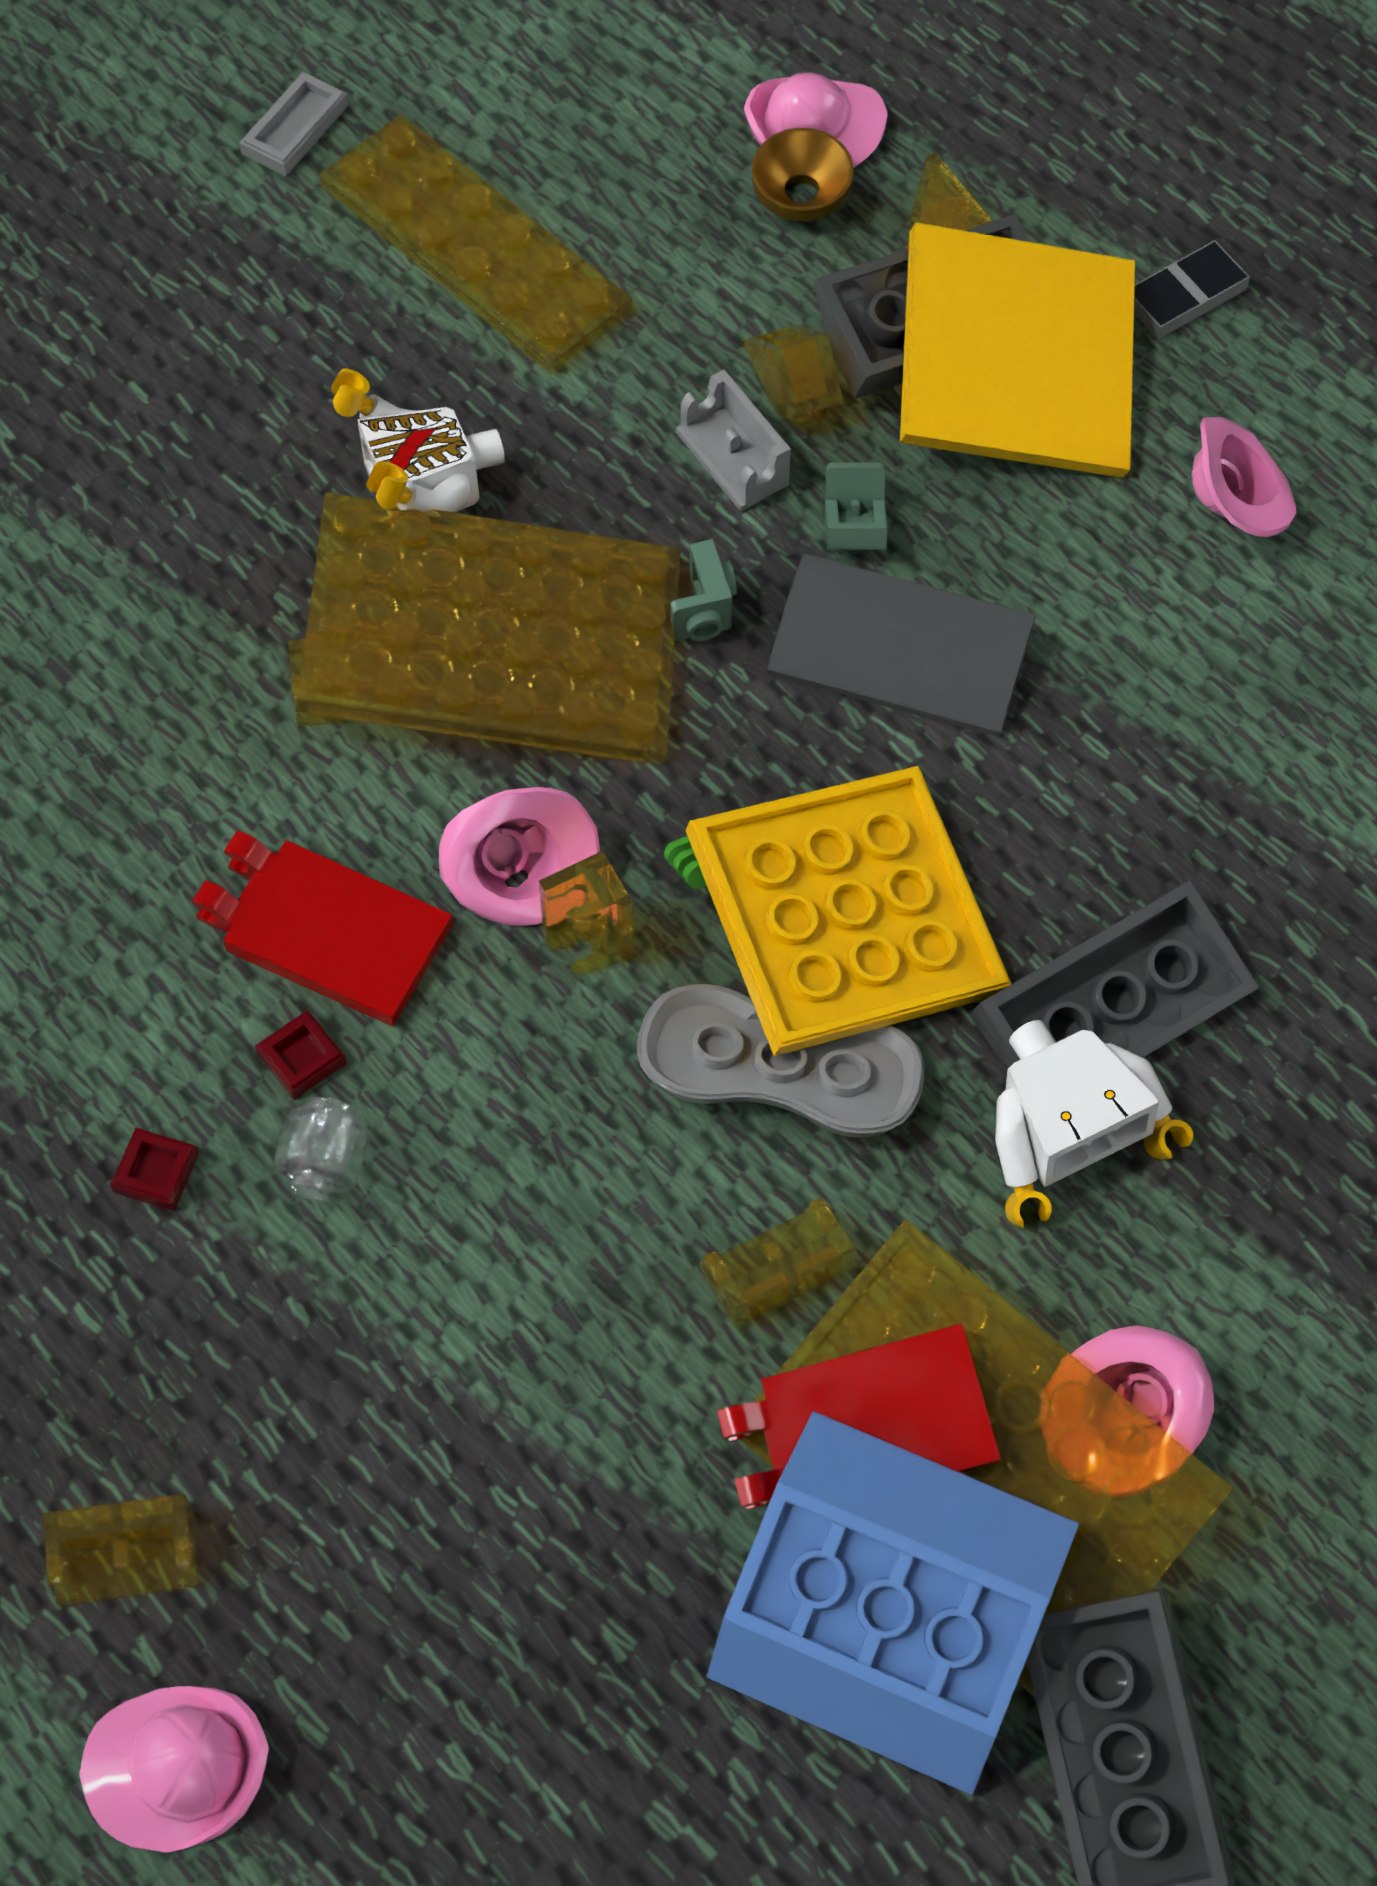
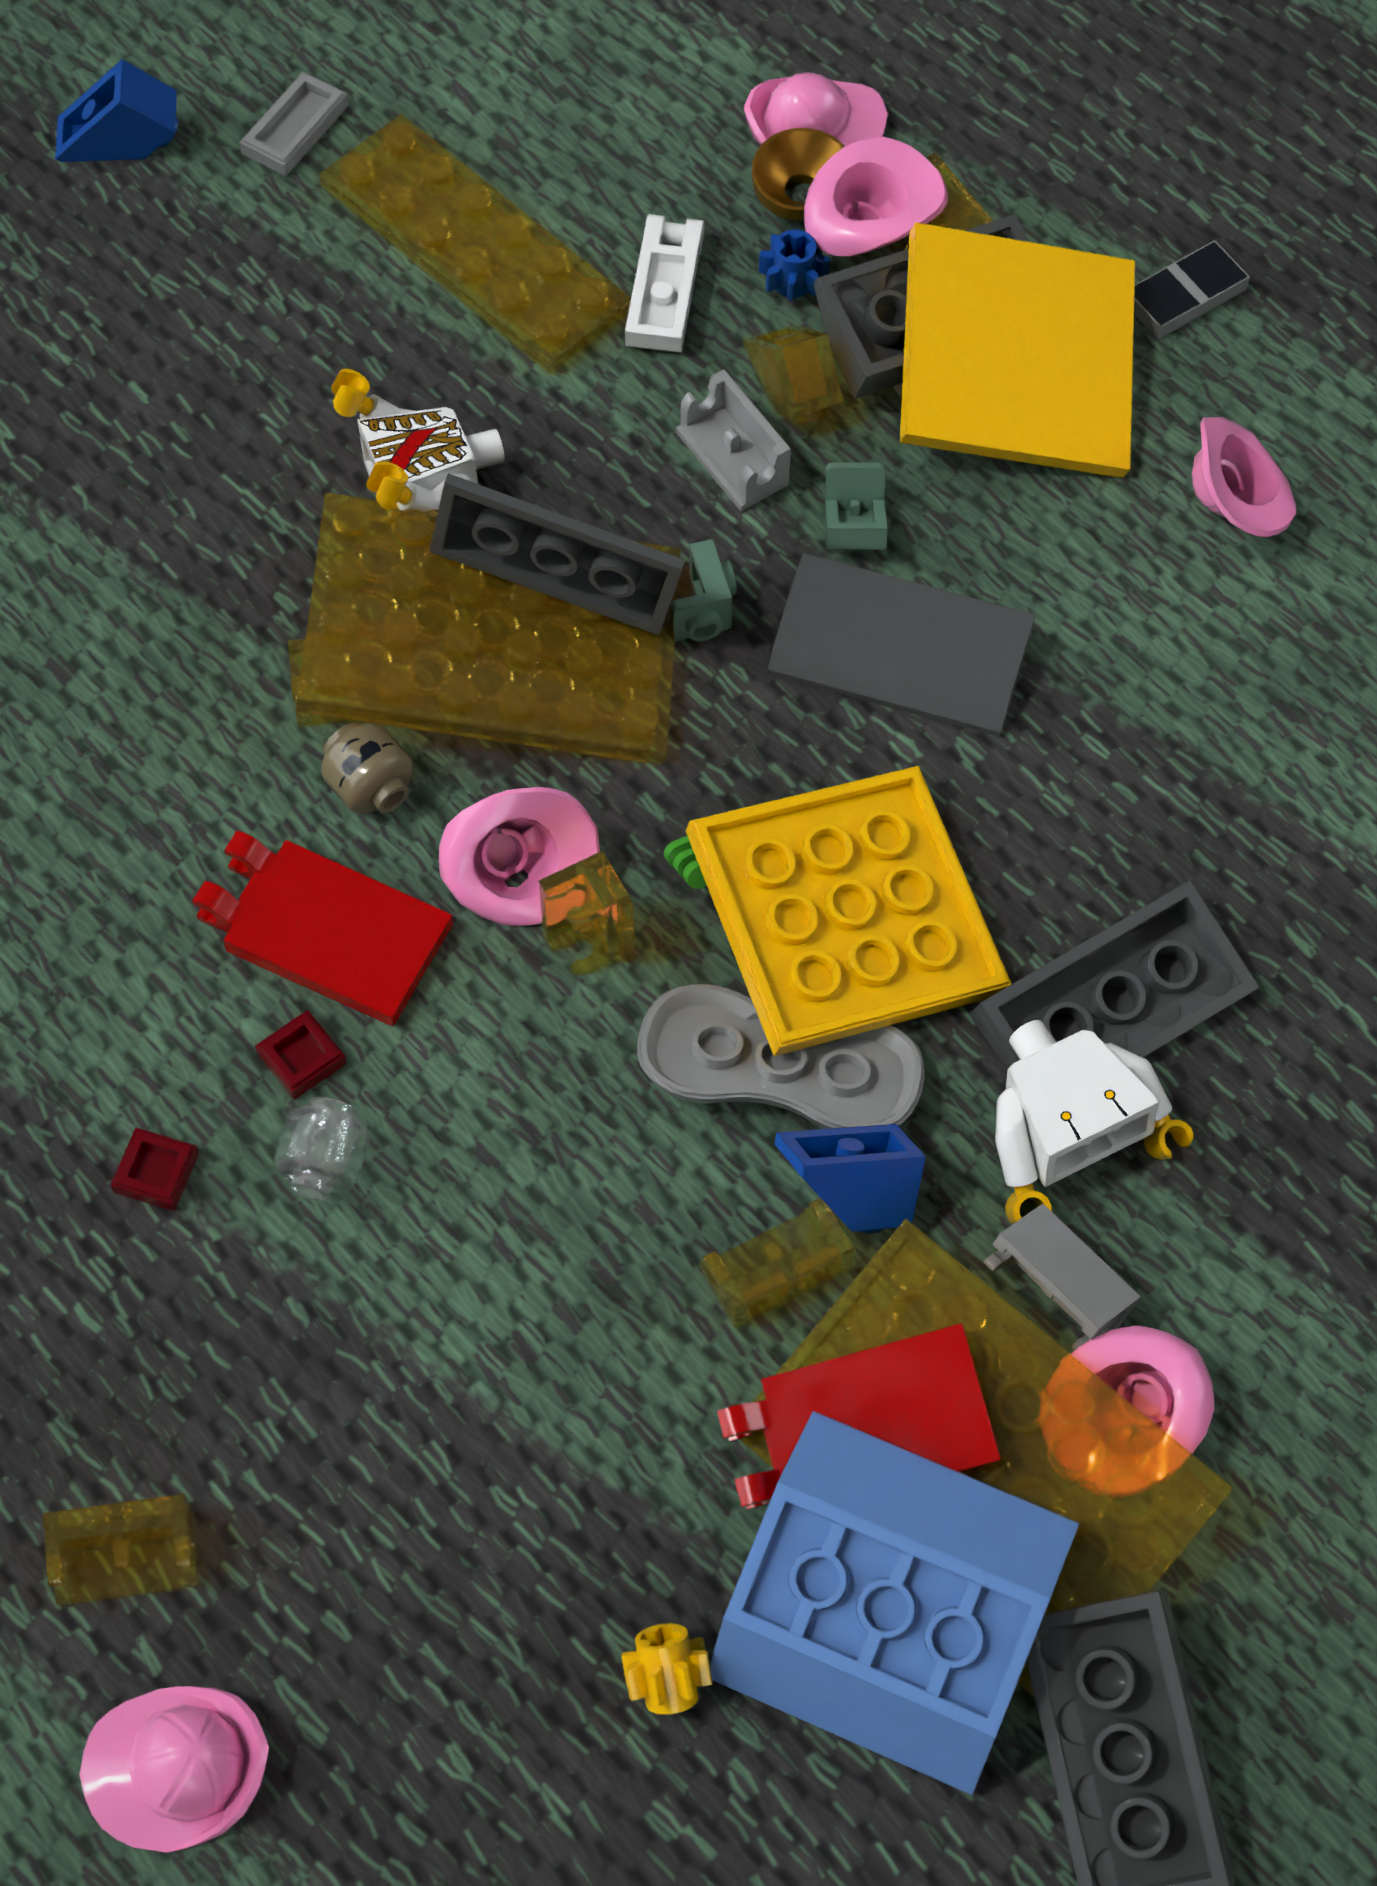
(118, 118): none -> blue slope
(367, 768): none -> dark tan head
(555, 554): none -> dark grey slope
(664, 284): none -> white plate
(666, 1668): none -> yellow gear
(793, 264): none -> blue gear
(860, 1172): none -> blue slope
(872, 196): none -> bright pink hat
(1065, 1272): none -> light grey hinge

